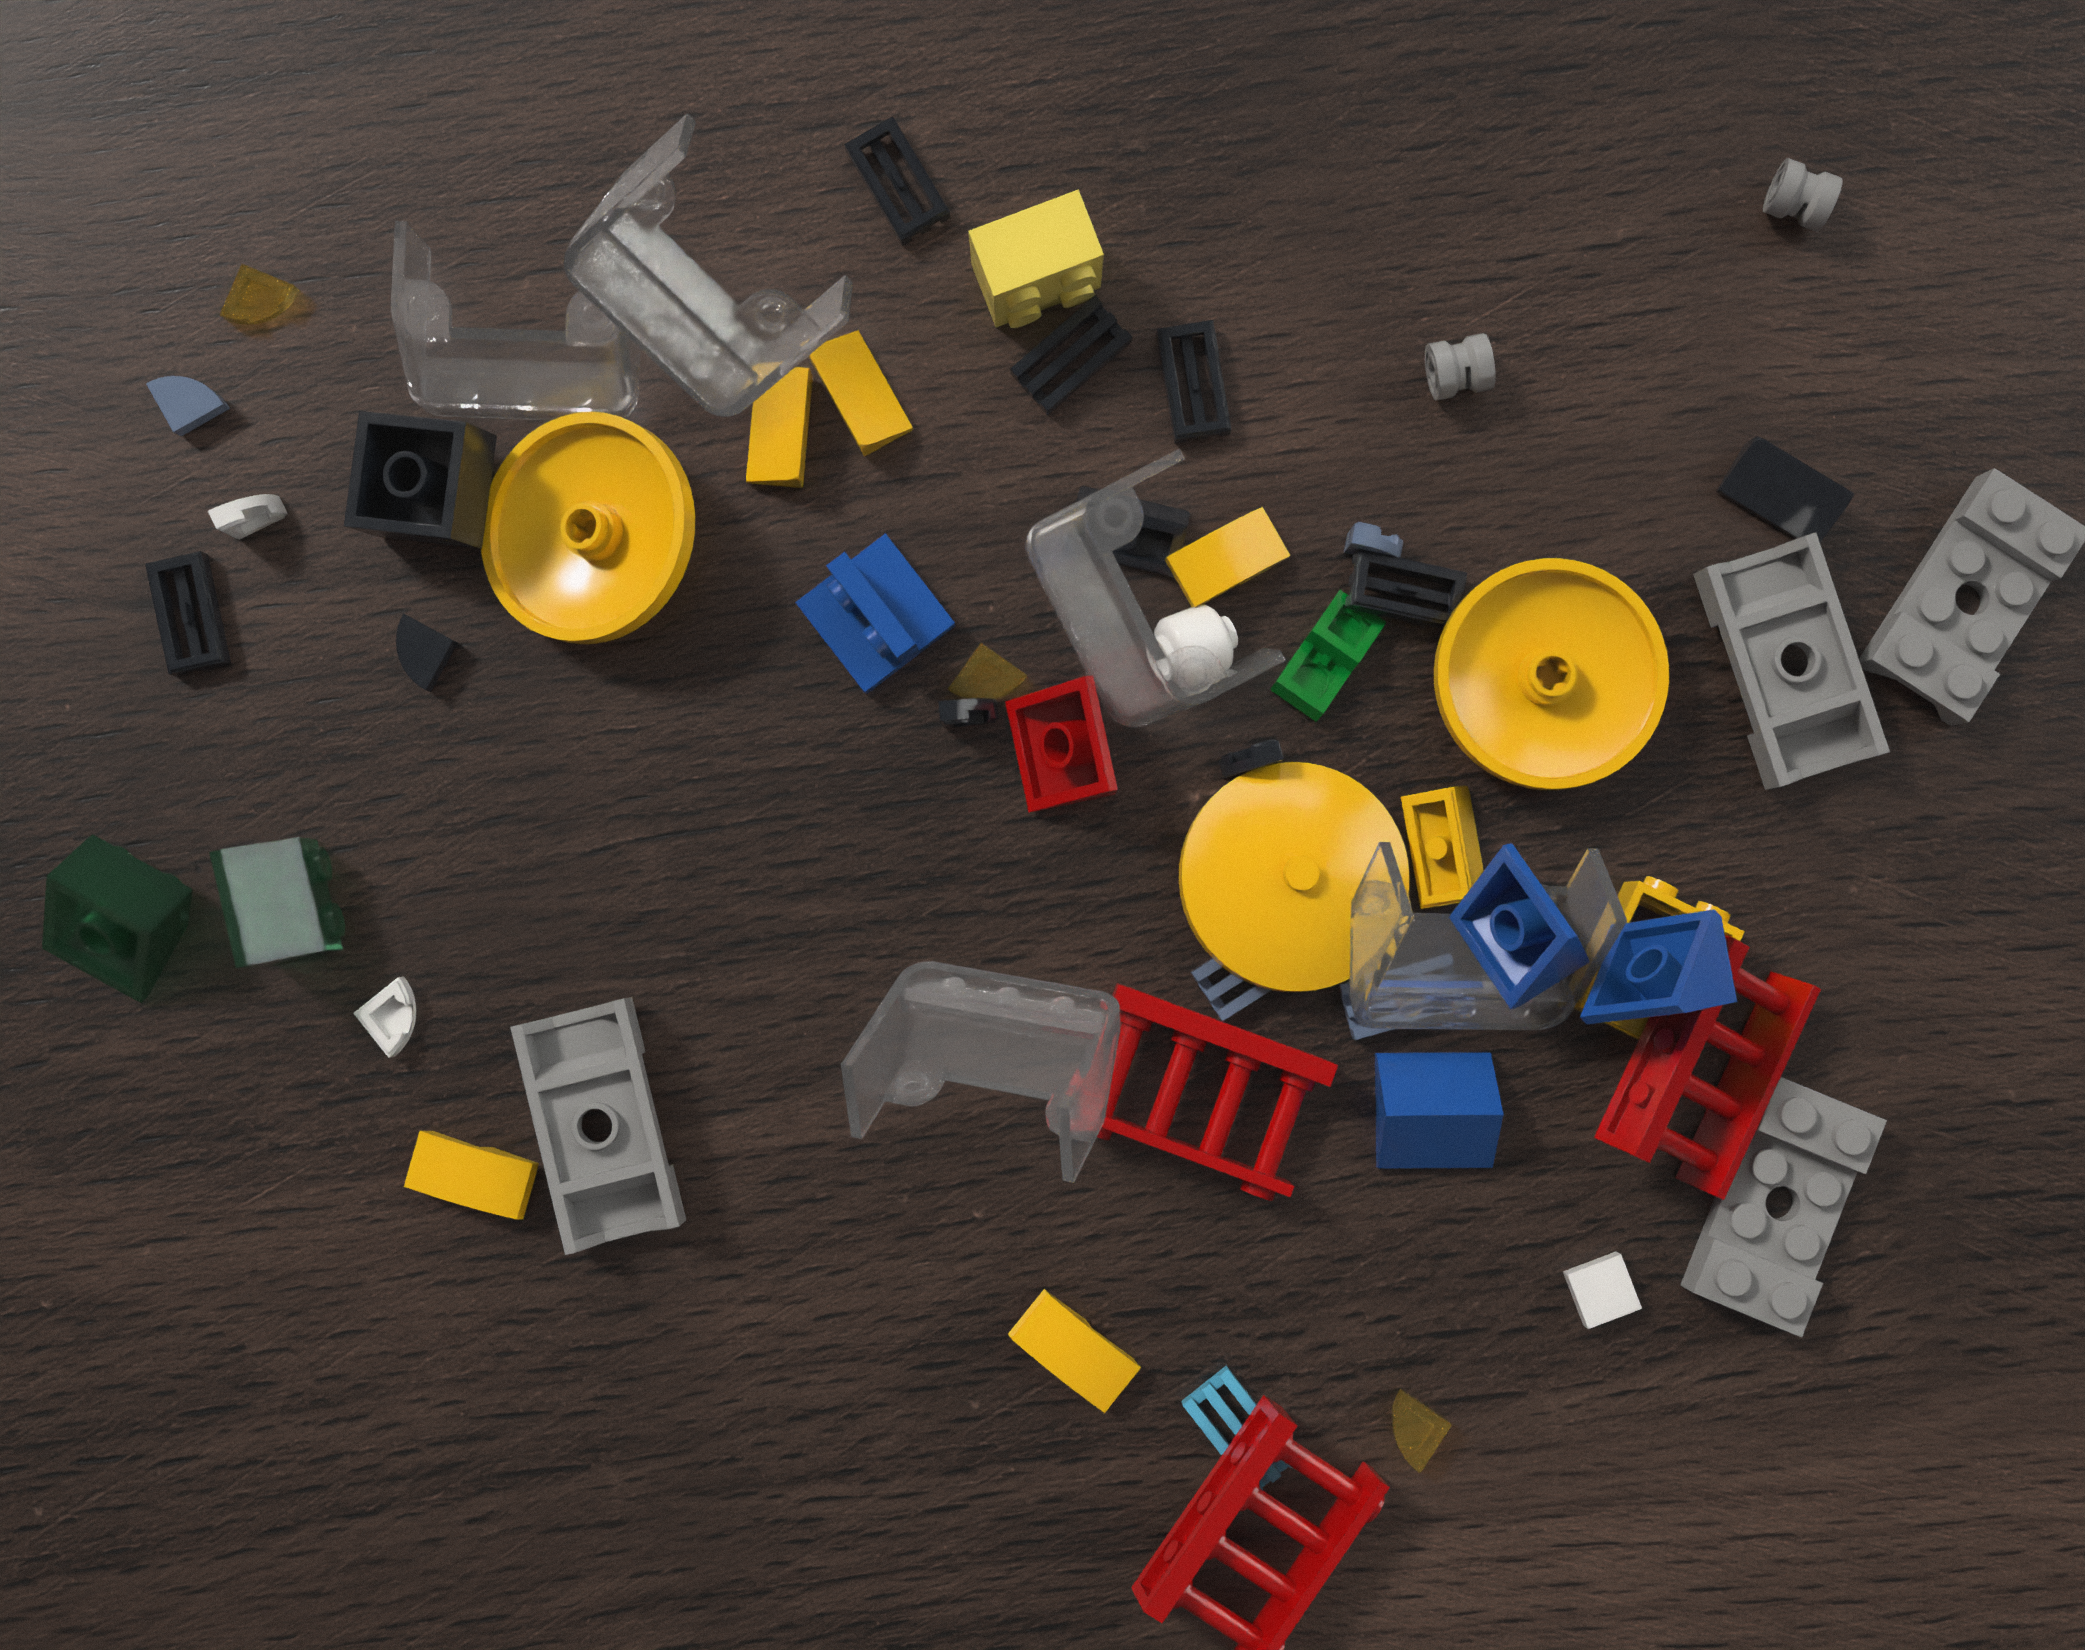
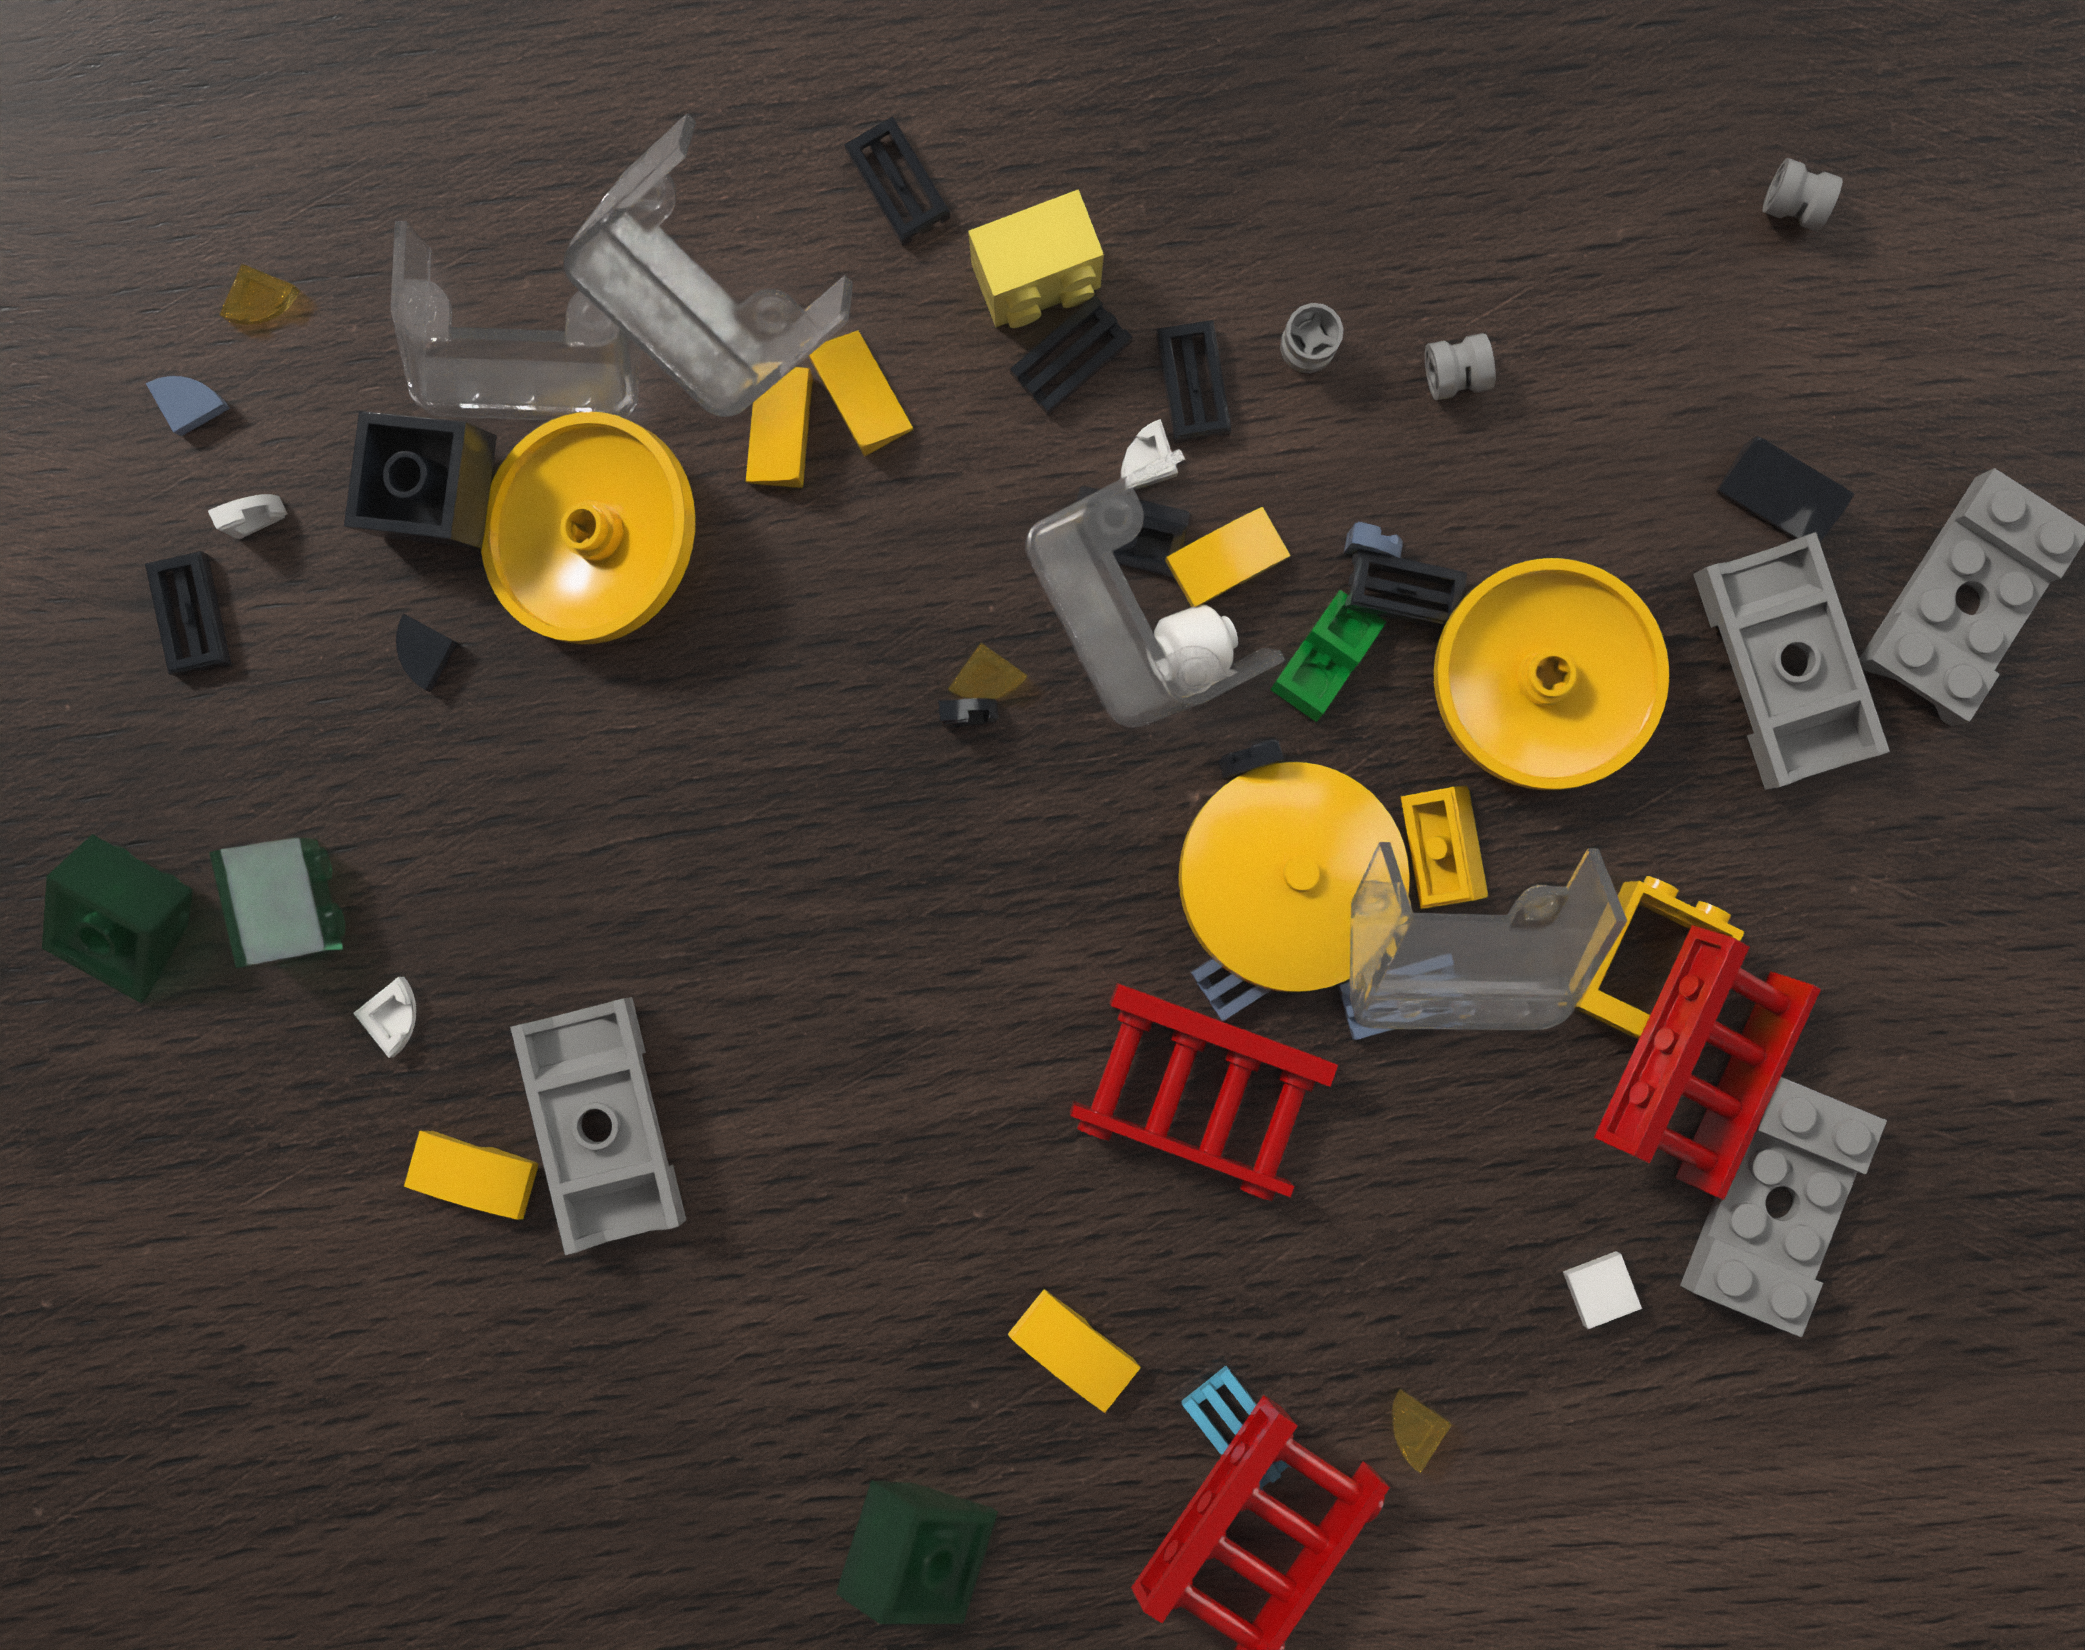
(875, 612): blue bracket -> none
(915, 1554): none -> clear green slope
(991, 1035): clear windscreen -> none
(1061, 745): red slope -> none
(1145, 448): none -> white tile
(1315, 326): none -> light grey wheel
(1436, 1110): blue slope -> none
(1517, 930): blue slope -> none
(1663, 969): blue slope -> none

